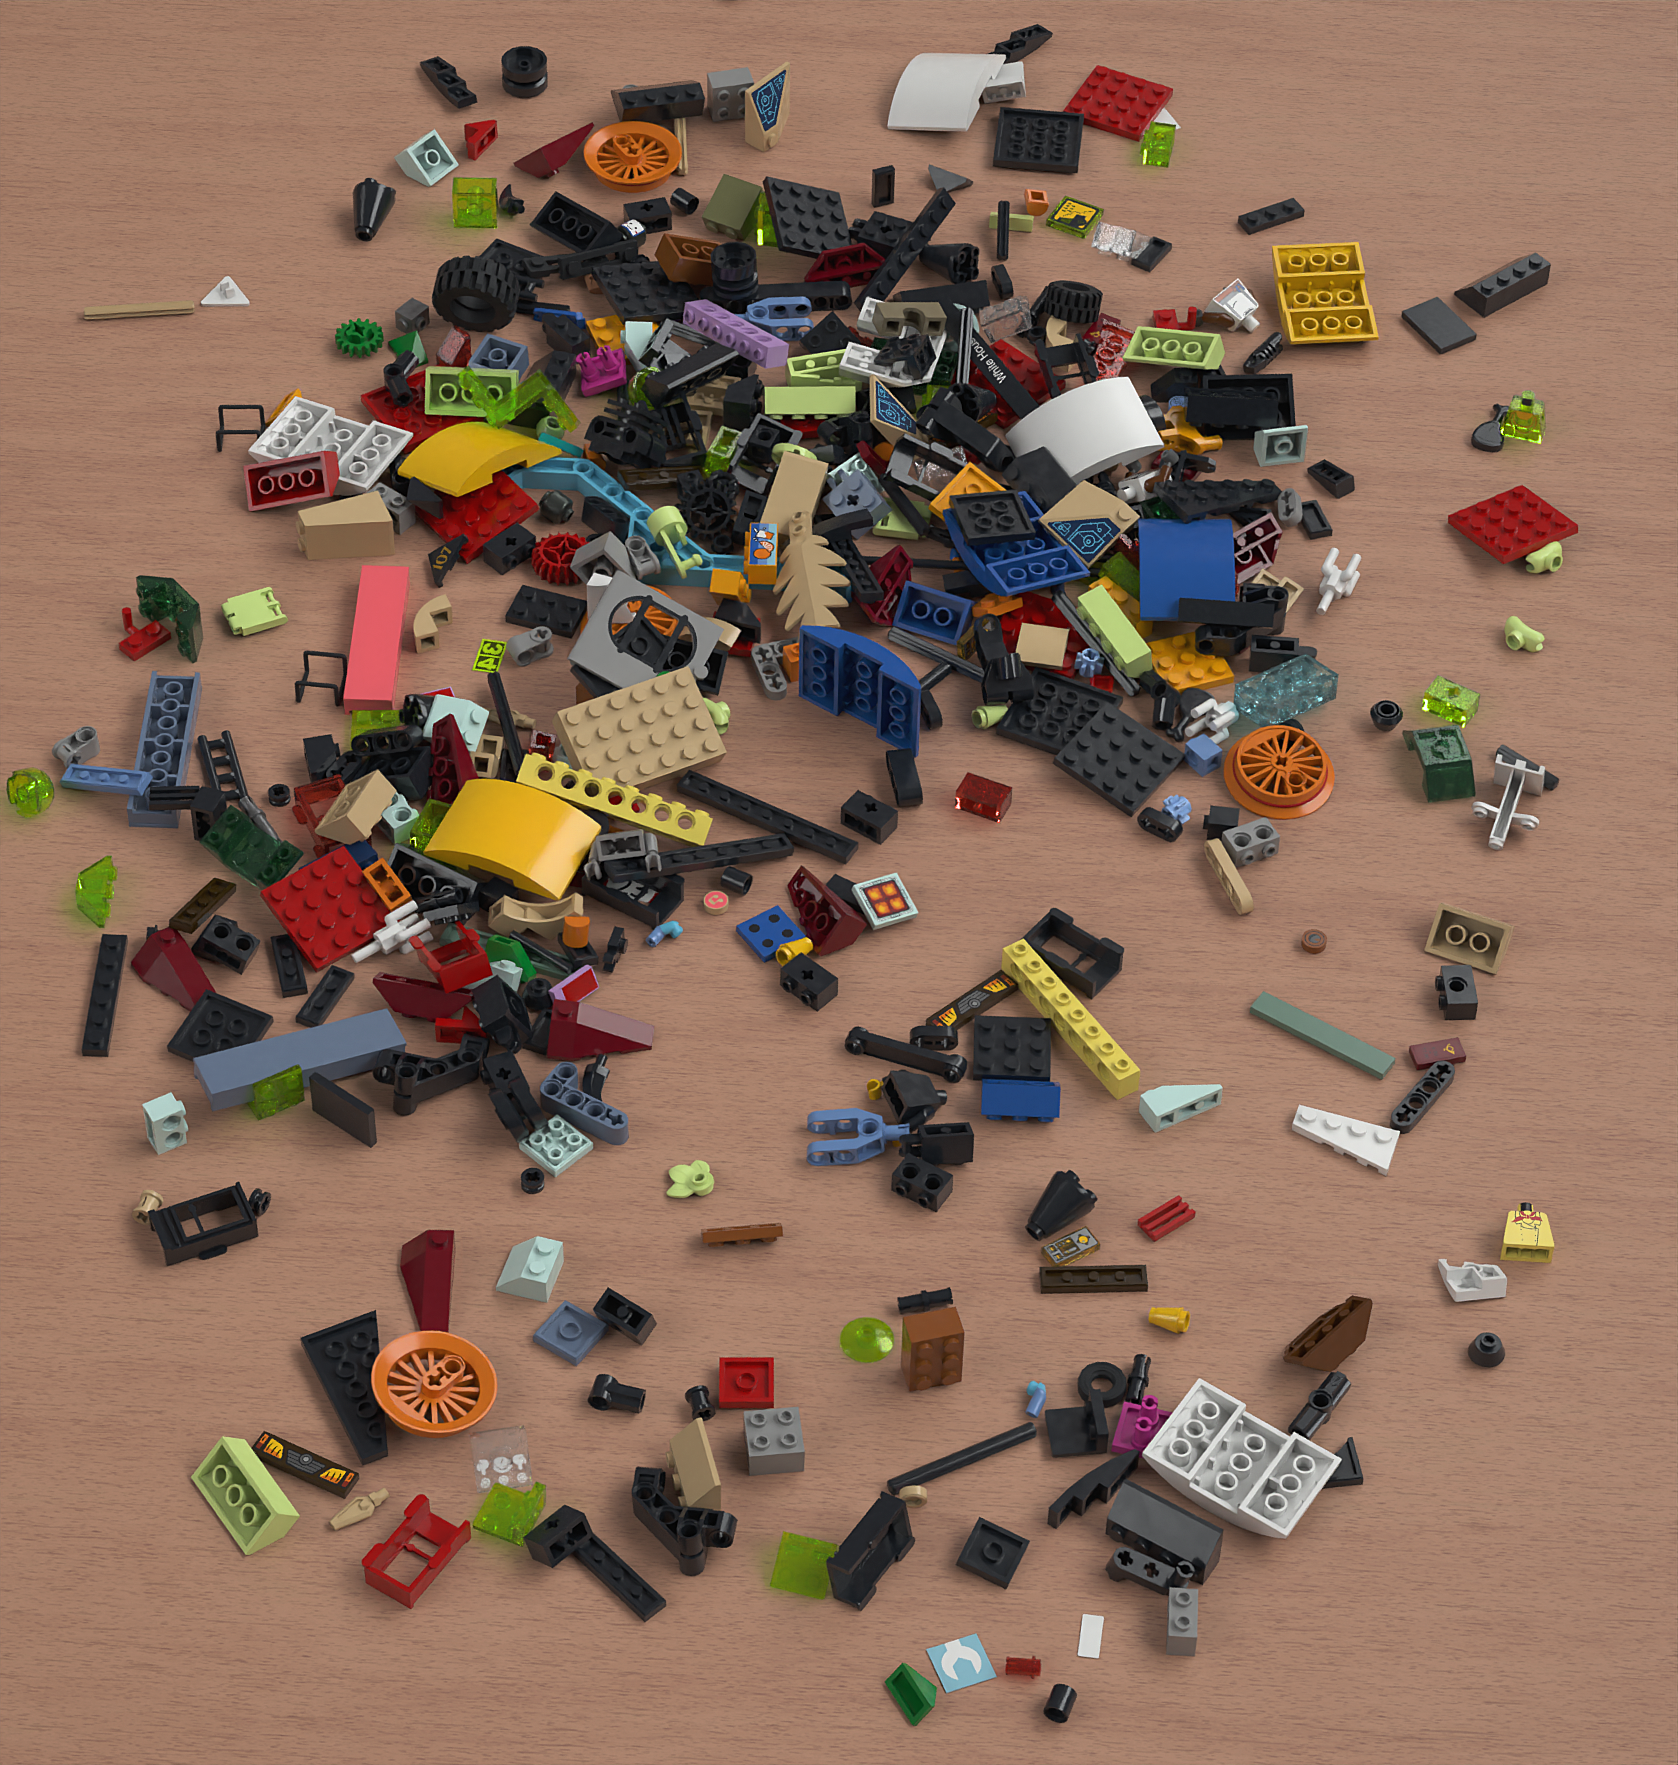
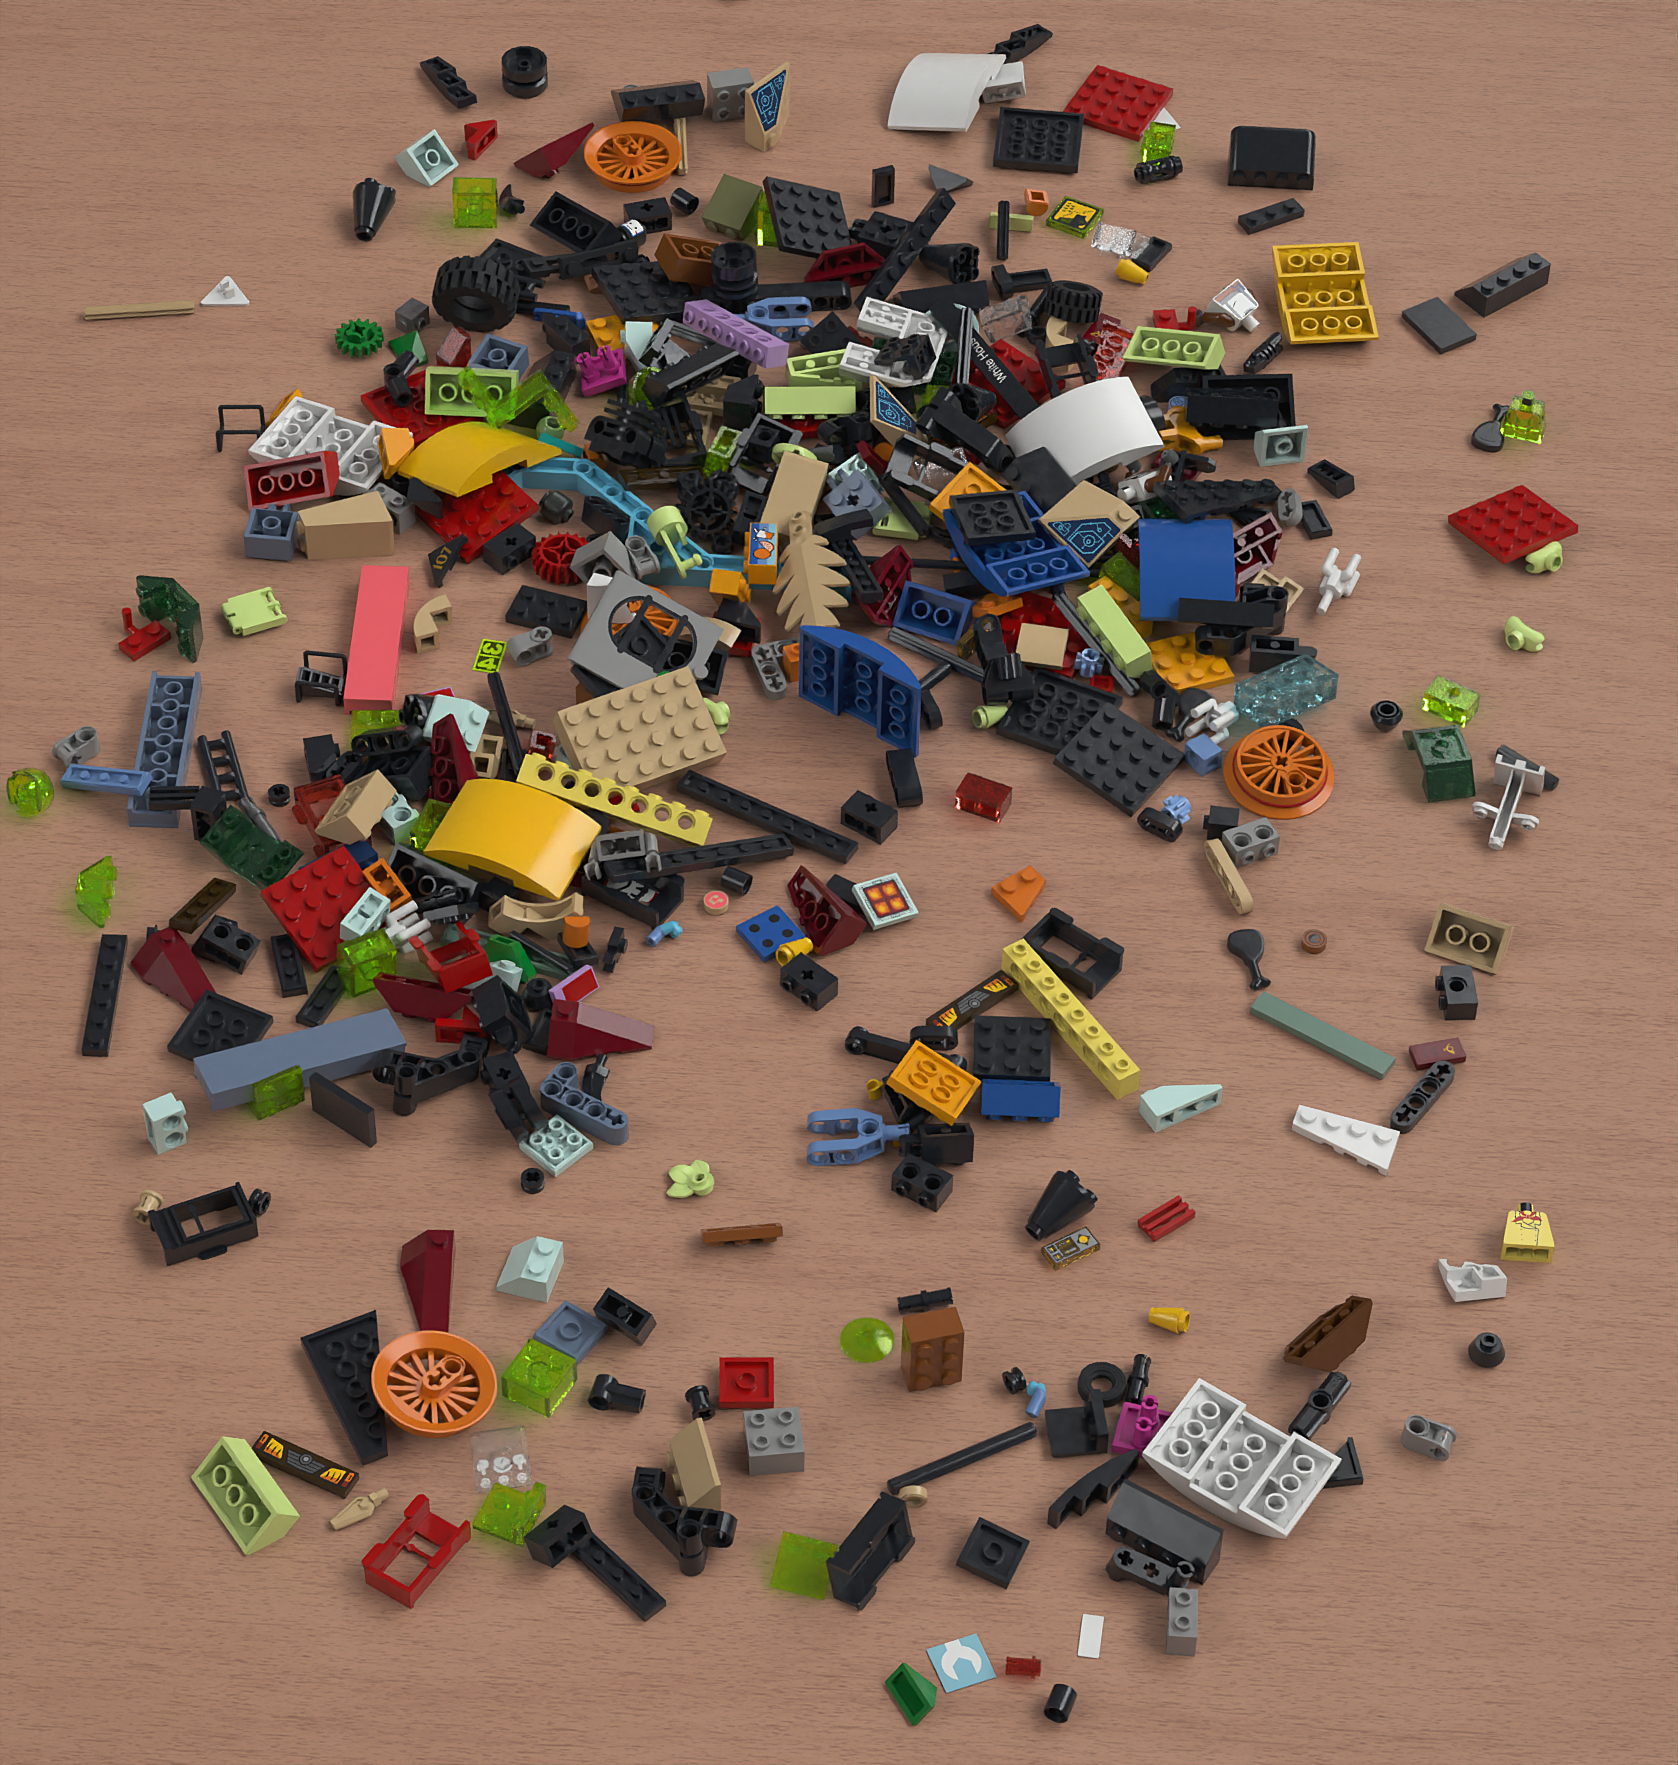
(271, 533): none -> sand blue hinge
(312, 675): none -> black slope
(363, 959): none -> clear neon green brick
(365, 915): none -> light aqua brick
(394, 448): none -> light orange slope
(539, 1377): none -> clear neon green brick
(923, 316): dark tan arch -> none
(933, 1083): none -> light orange plate
(1014, 1380): none -> black bush
(1019, 891): none -> orange wing
(1030, 280): none -> black tile
(1093, 1279): dark brown tile -> none
(1131, 272): none -> yellow cone
(1168, 167): none -> black piece
(1249, 946): none -> black piece
(1271, 157): none -> black windscreen
(1428, 1437): none -> light grey piece

